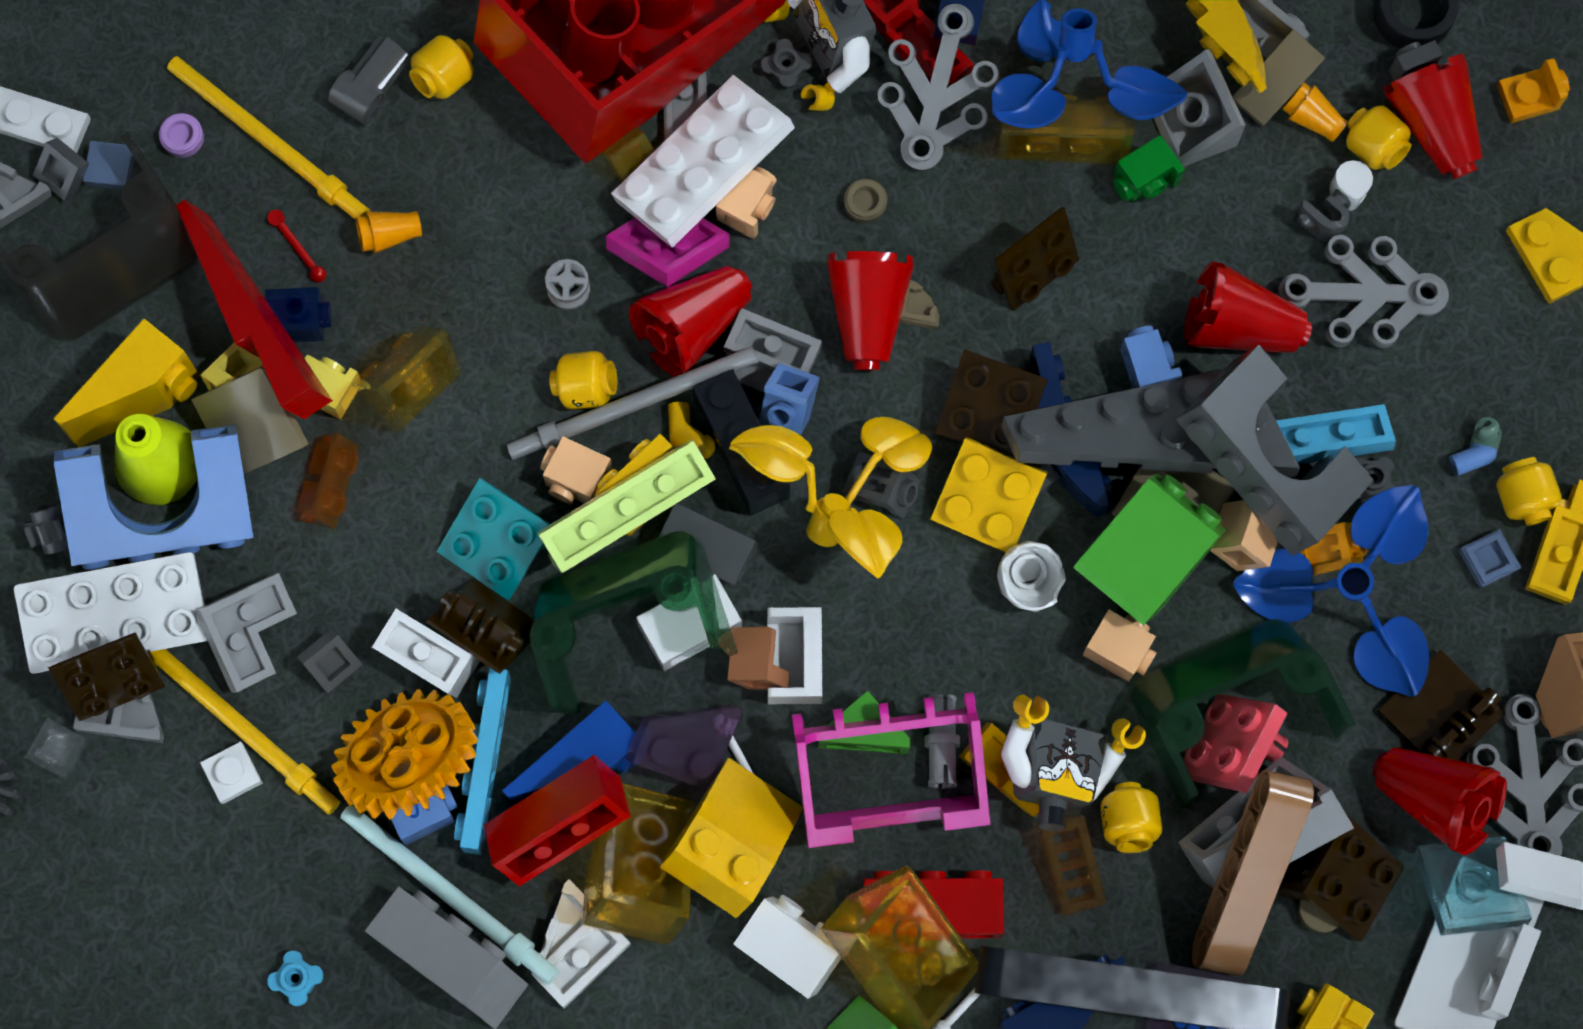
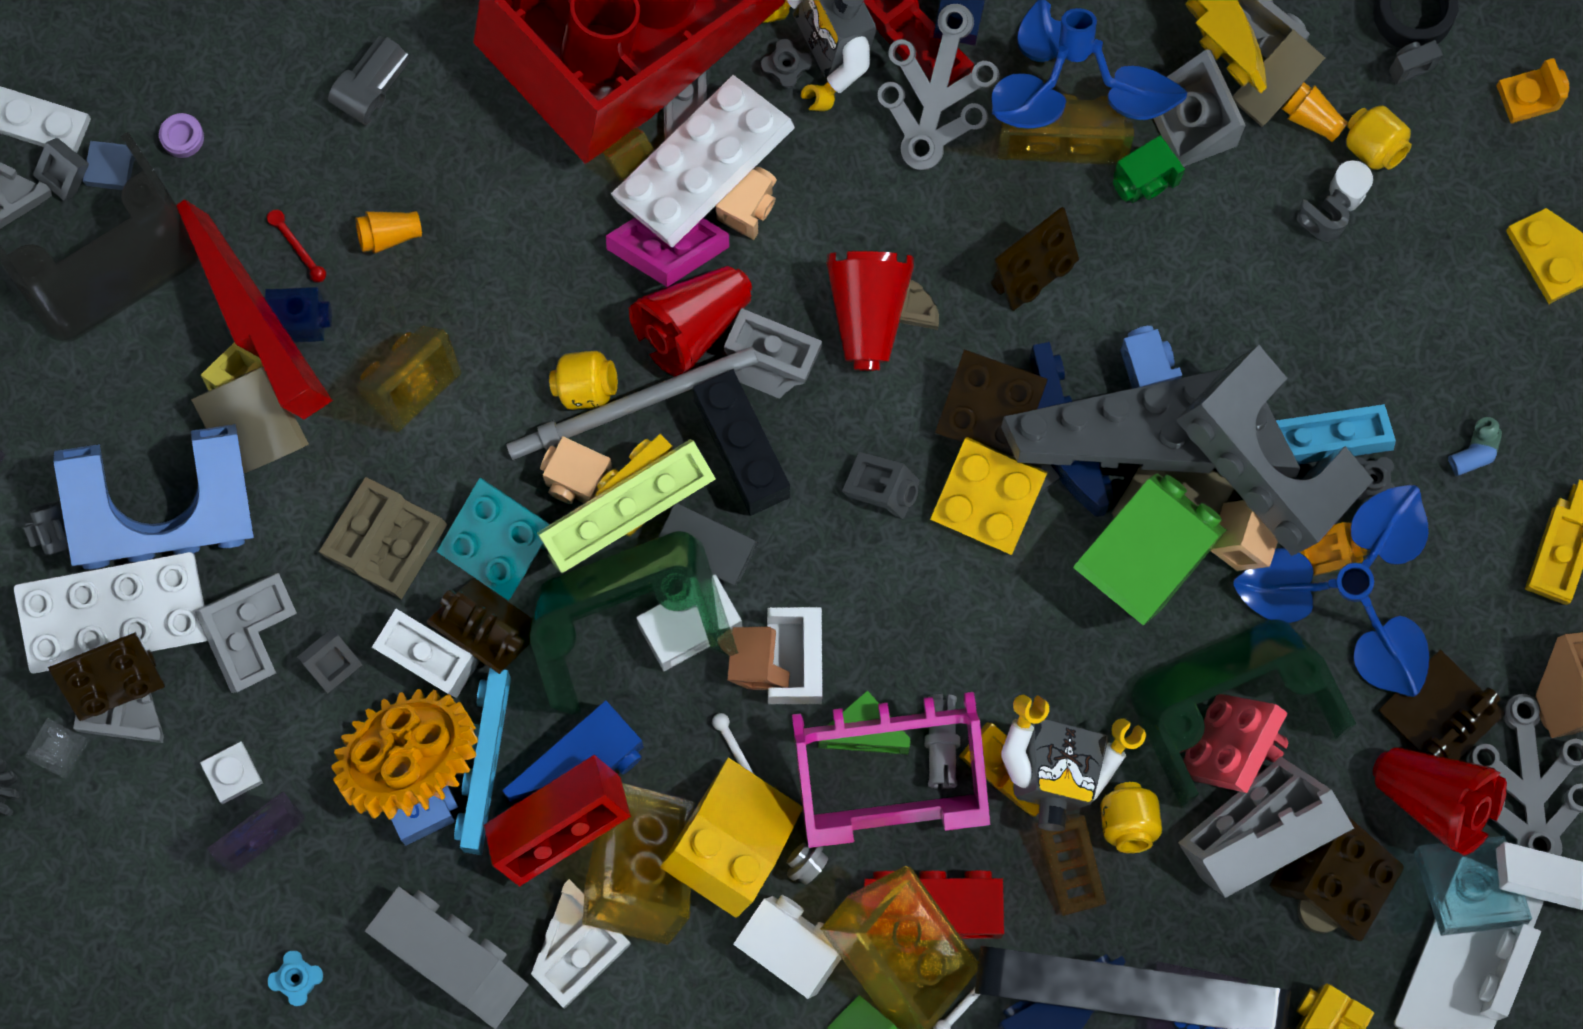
(138, 378): yellow slope -> none
(154, 459): neon yellow cone -> none
(257, 833): none -> clear purple tile
(298, 777): yellow bar -> none
(328, 187): yellow bar -> none
(335, 461): clear orange hinge -> none
(339, 386): light yellow brick -> none
(383, 538): none -> dark tan slope
(441, 67): yellow head -> none
(517, 947): light aqua bar -> none
(567, 274): light grey wheel -> none
(682, 431): yellow arm -> none
(685, 744): clear purple wing -> none
(785, 405): medium blue brick -> none
(806, 863): none -> light grey plate
(864, 535): yellow plant -> none
(865, 201): dark tan tile -> none
(1026, 563): white hair -> none
(1121, 646): light nougat brick -> none
(1242, 314): red cone -> none
(1252, 872): medium nougat beam -> none
(1370, 291): light grey plant -> none
(1440, 114): red cone -> none
(1489, 559): sand blue tile -> none
(1528, 491): yellow head -> none

